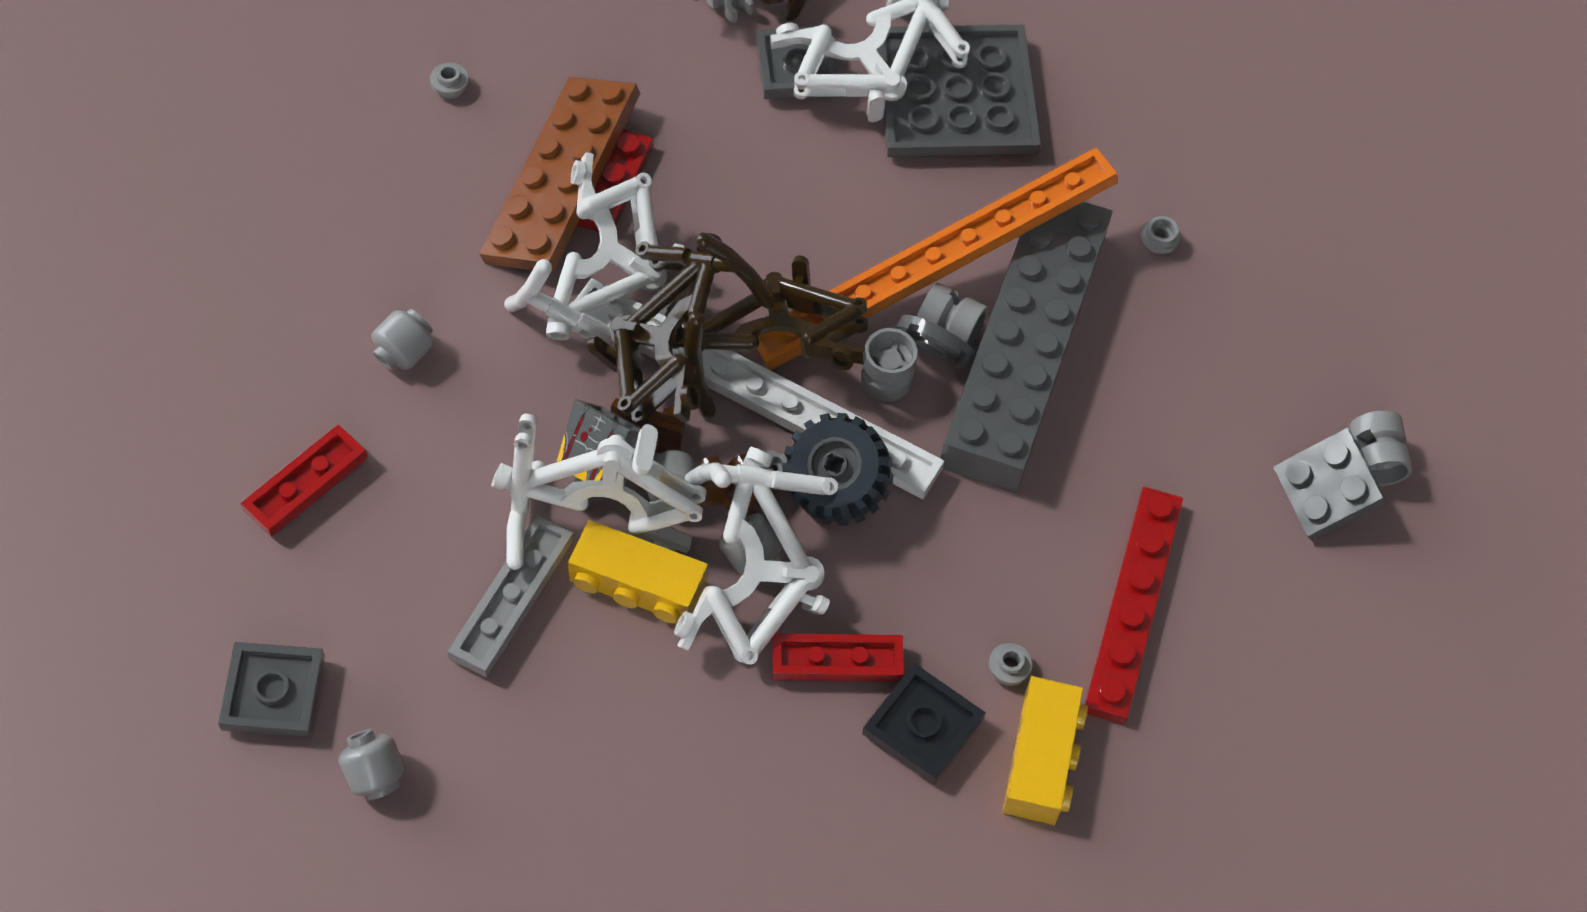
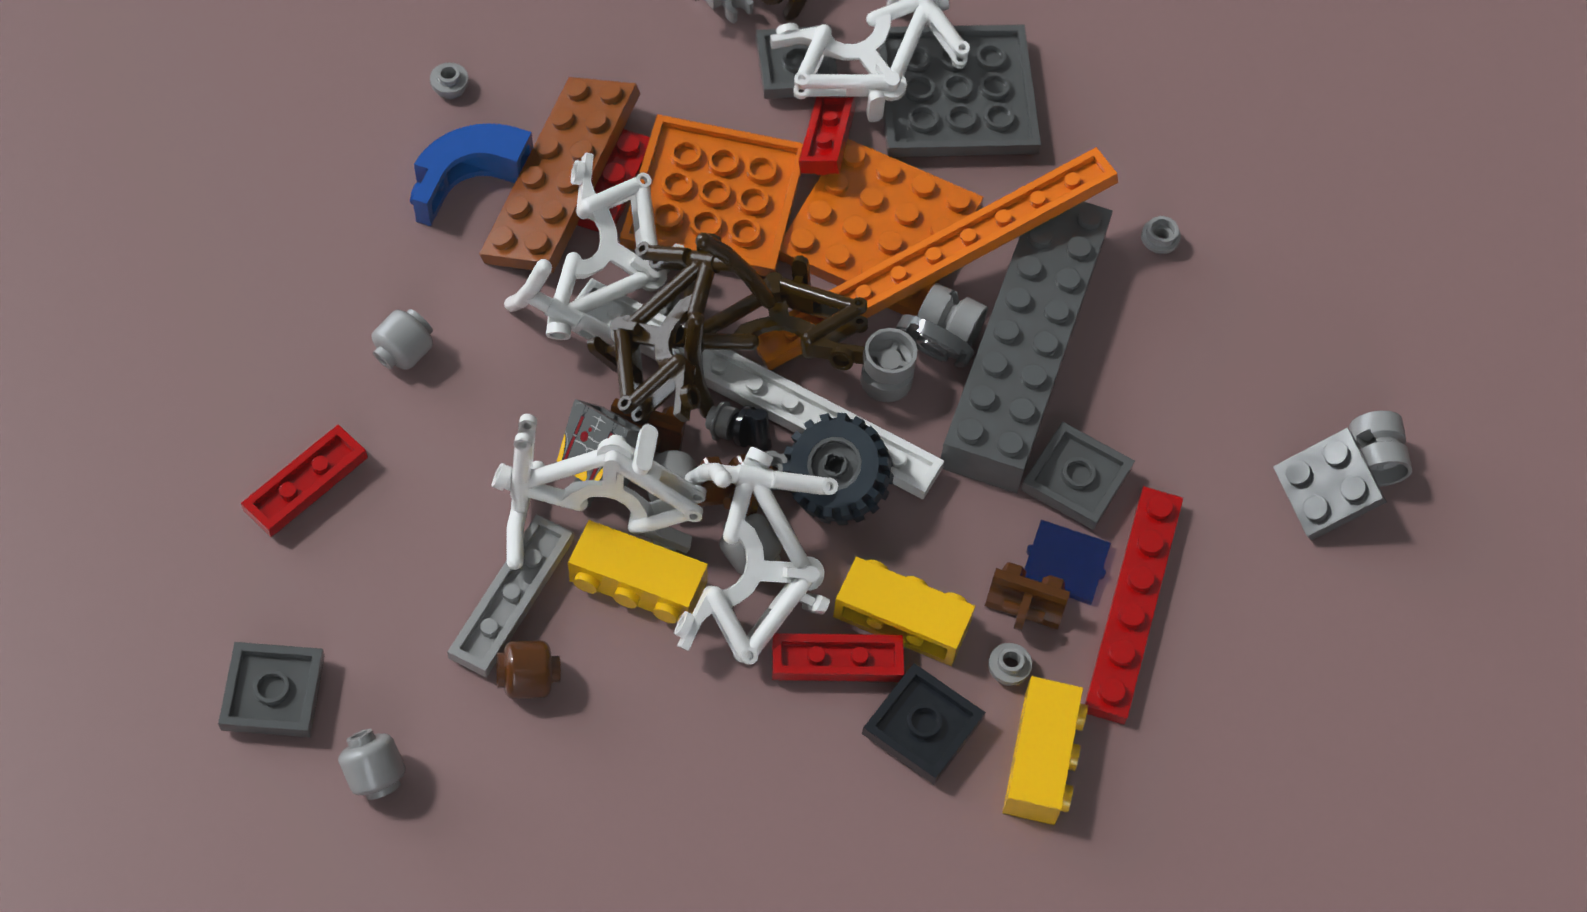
(465, 154): none -> blue arch
(527, 669): none -> reddish brown head
(719, 185): none -> orange plate
(719, 420): none -> light grey plate
(751, 428): none -> black plate
(827, 135): none -> red plate
(871, 215): none -> orange plate
(906, 606): none -> yellow brick
(1027, 598): none -> reddish brown hips
(1068, 556): none -> clear blue piece
(1077, 475): none -> dark grey plate

